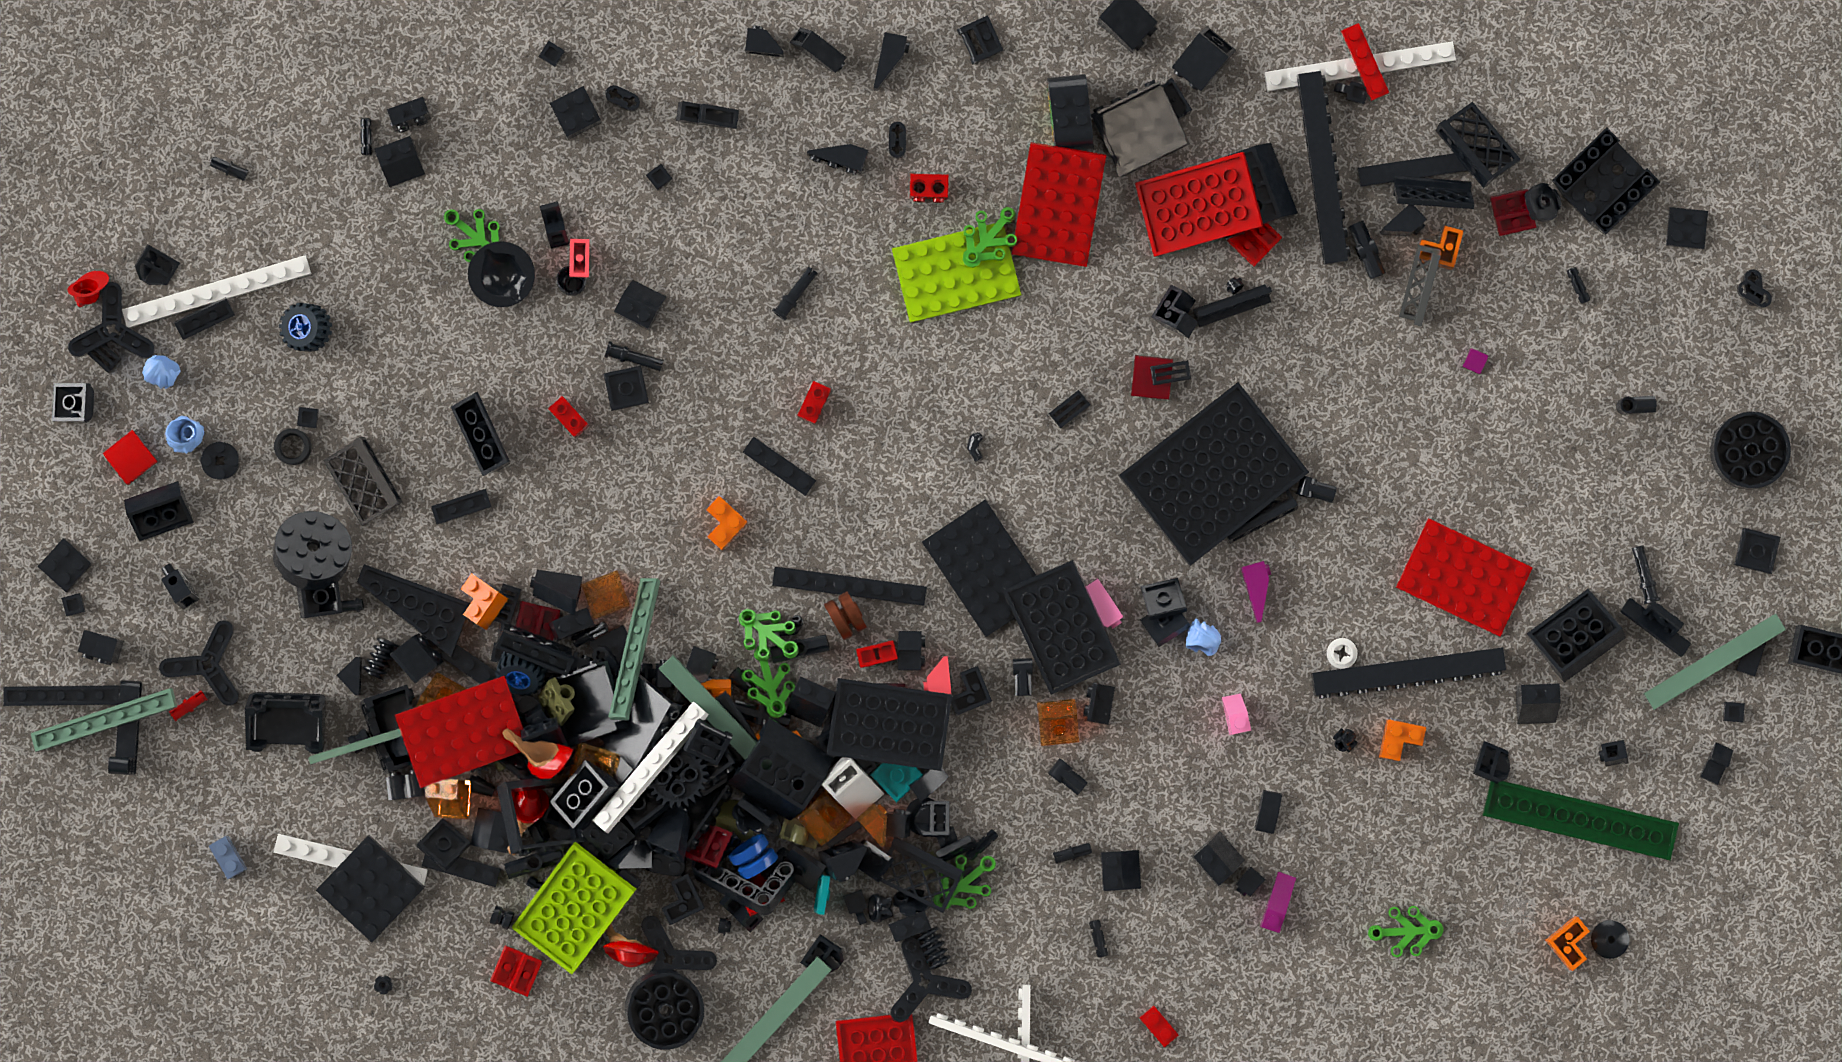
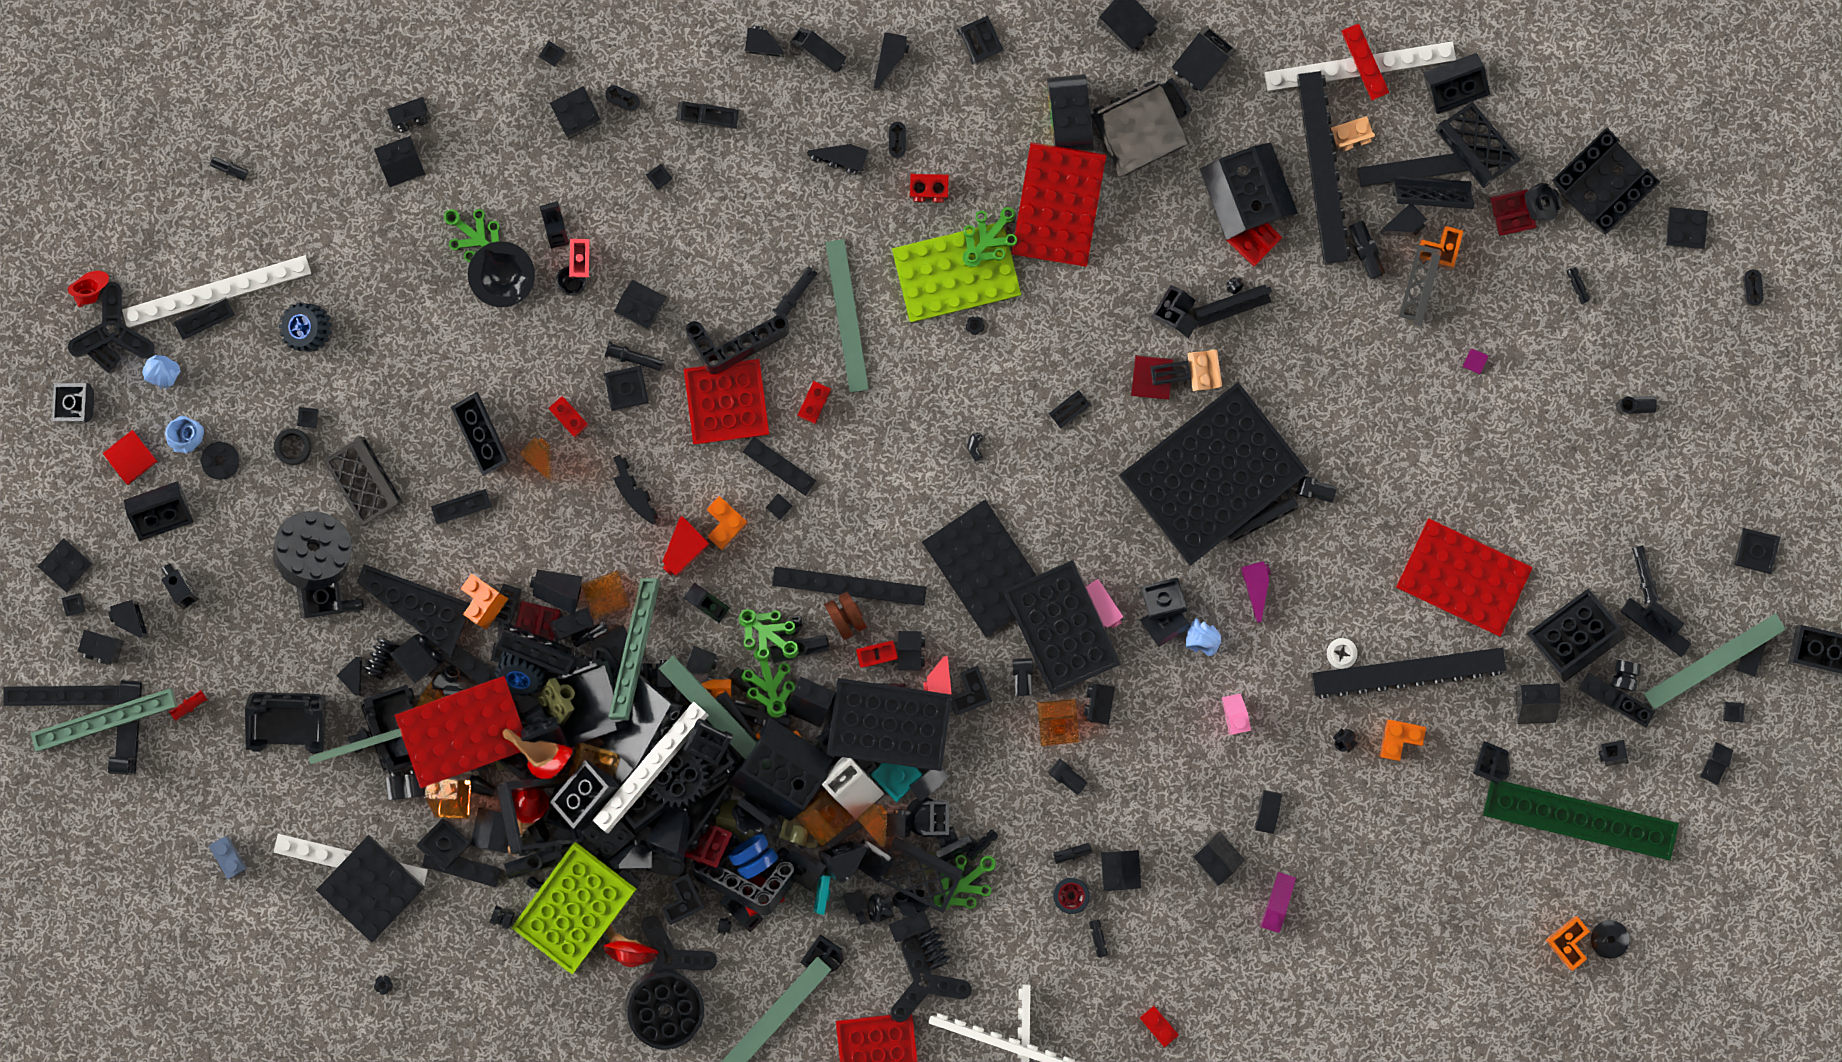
(129, 617): none -> black slope
(155, 266): black slope -> none
(194, 665): black piece -> none
(366, 136): black axle -> none
(450, 681): none -> black plate
(516, 970): red slope -> none
(539, 456): none -> clear orange slope
(636, 498): none -> black slope
(683, 548): none -> red slope
(706, 602): none -> black slope
(726, 403): none -> red plate
(736, 344): none -> black beam
(779, 506): none -> black plate
(847, 316): none -> sand green tile
(975, 320): none -> black plate
(1067, 905): none -> wheel
(1199, 204): red plate -> none
(1204, 370): none -> light nougat bracket
(1249, 882): black brick -> none
(1352, 133): none -> light nougat bracket
(1355, 91): black plate -> none
(1409, 931): bright green plant -> none
(1457, 83): none -> black slope
(1616, 700): none -> black slope
(1626, 675): none -> black wheel
(1730, 447): black brick -> none
(1751, 297): black beam -> none

